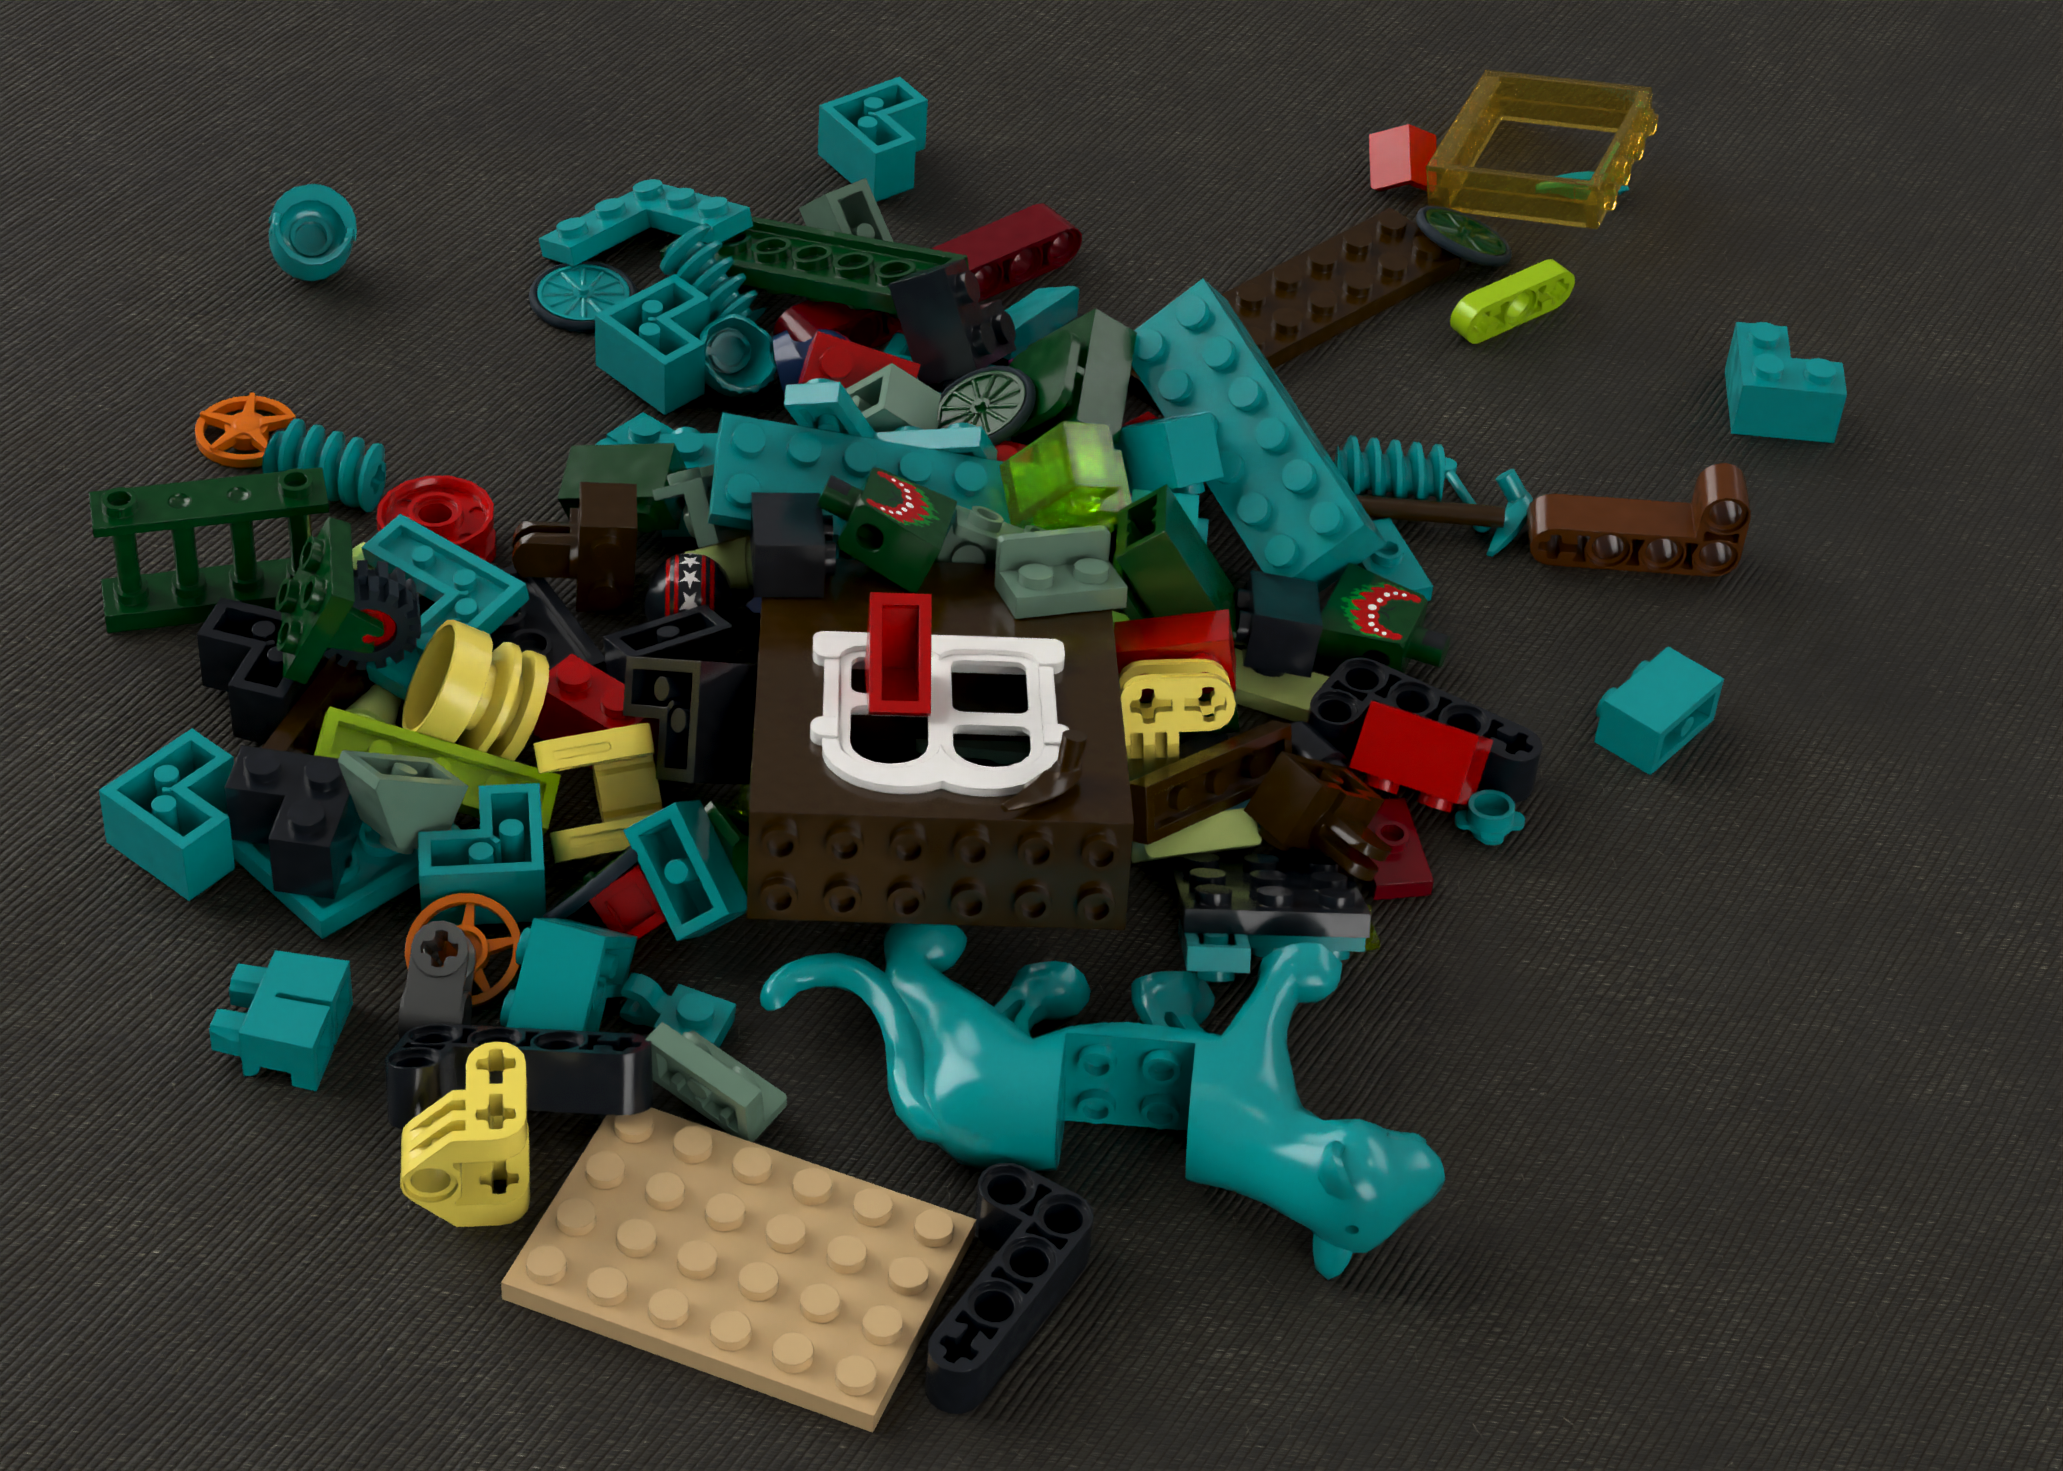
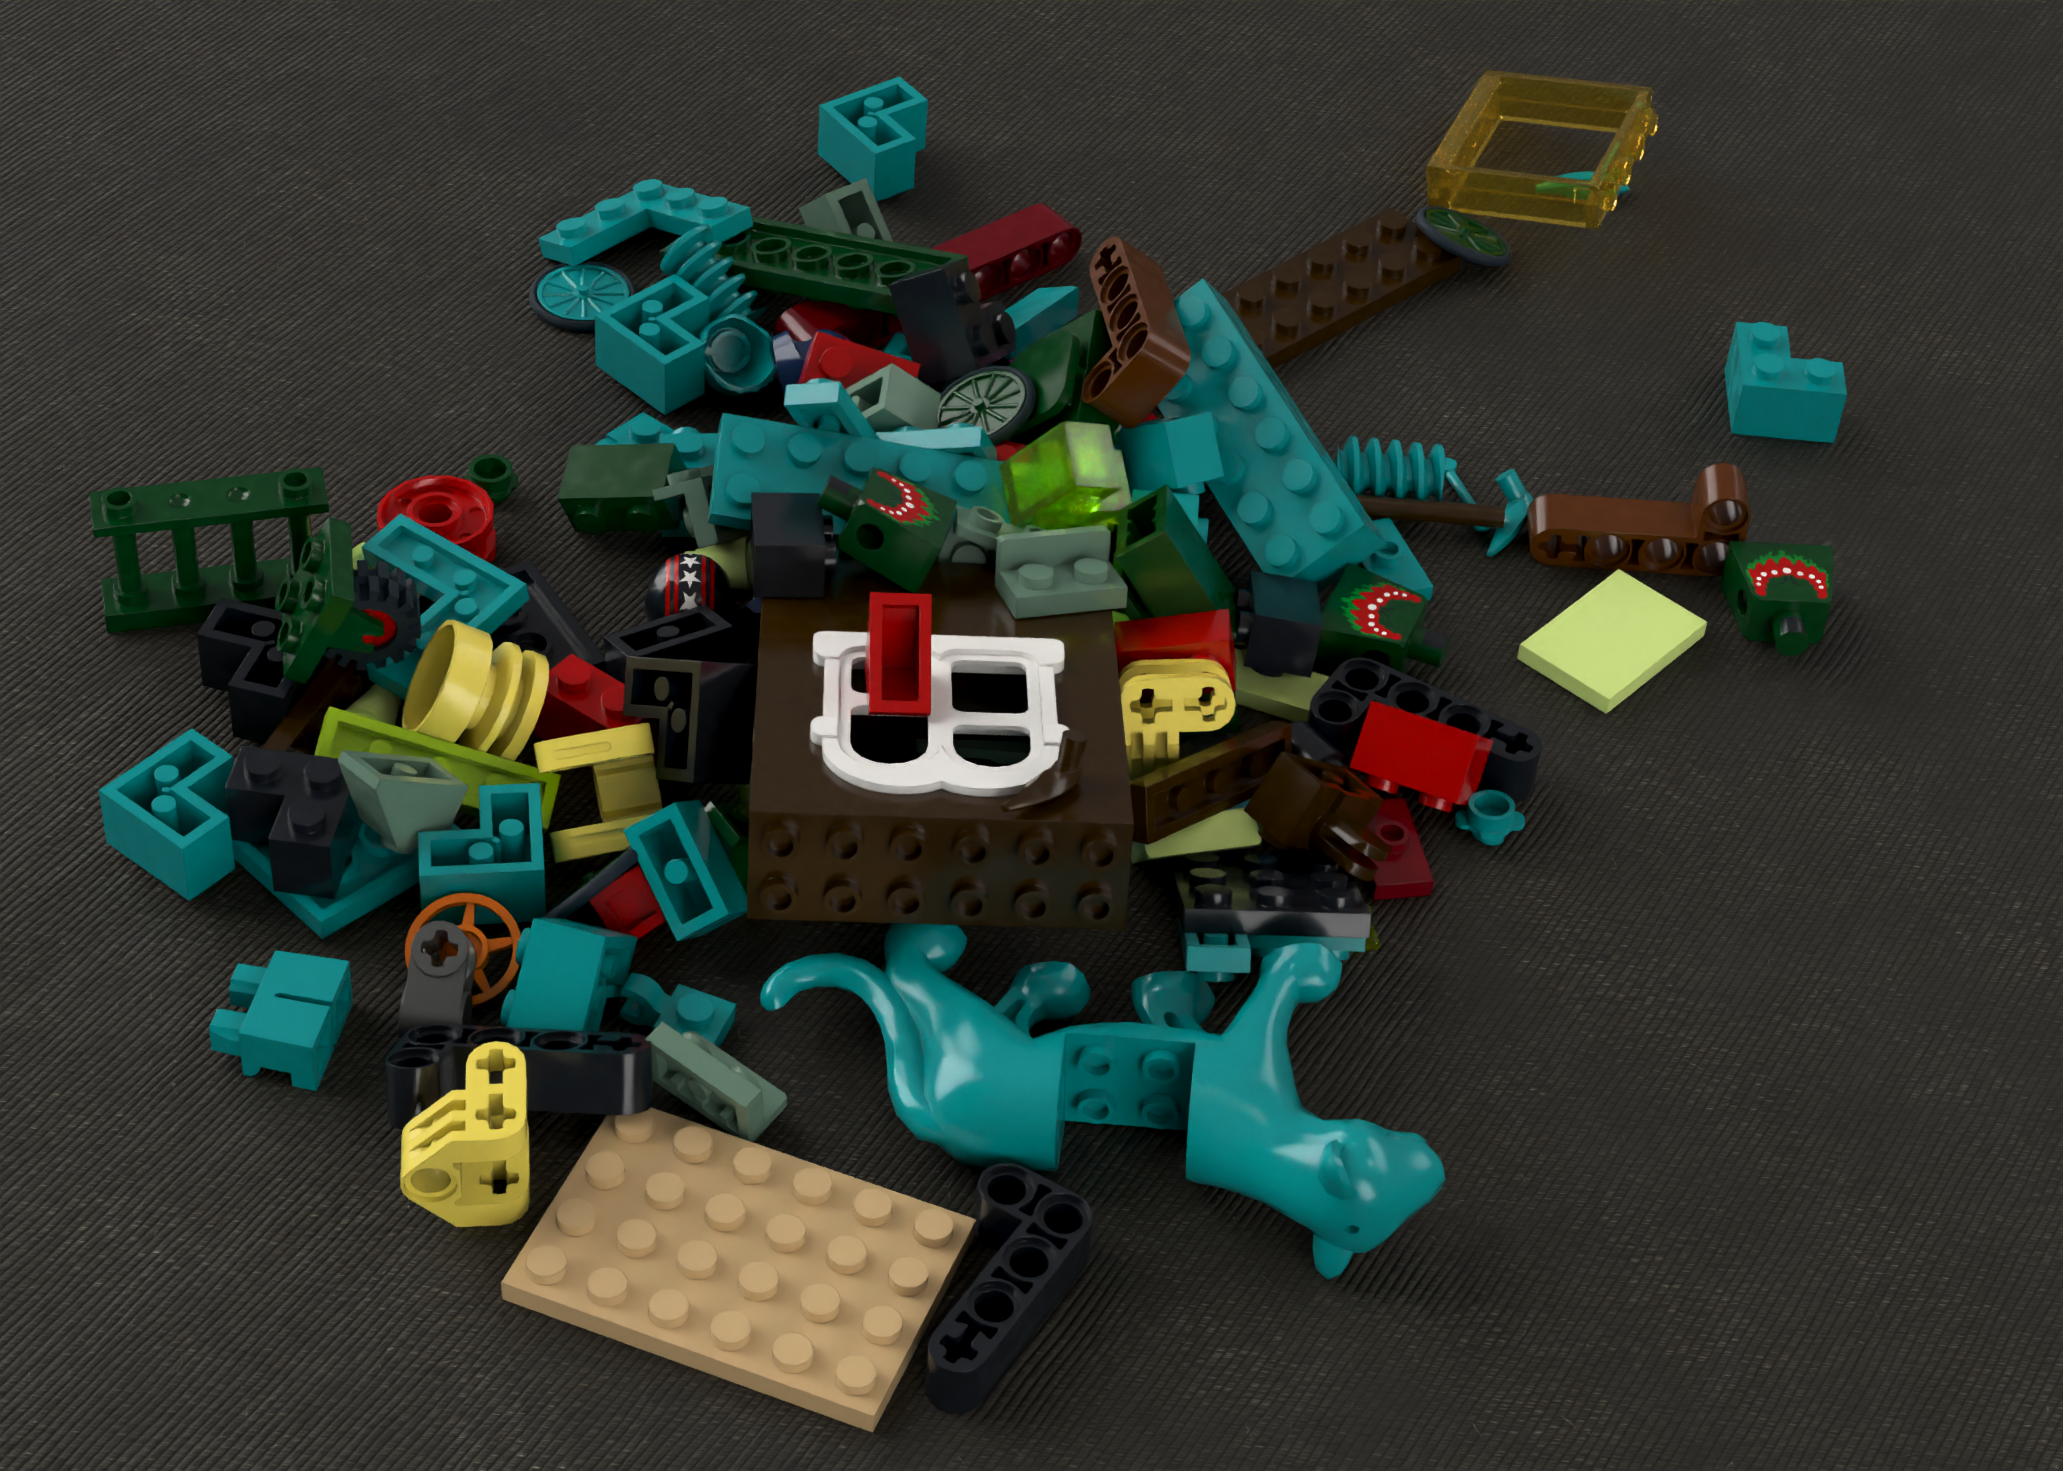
(242, 430): orange wheel -> none
(311, 232): teal helmet -> none
(347, 472): teal piece -> none
(493, 475): none -> dark green plate
(591, 548): dark brown brick -> none
(1144, 331): none -> reddish brown beam
(1400, 157): panel -> none
(1492, 308): lime beam -> none
(1612, 641): none -> yellowish green tile
(1657, 709): teal brick -> none
(1779, 592): none -> dark green torso

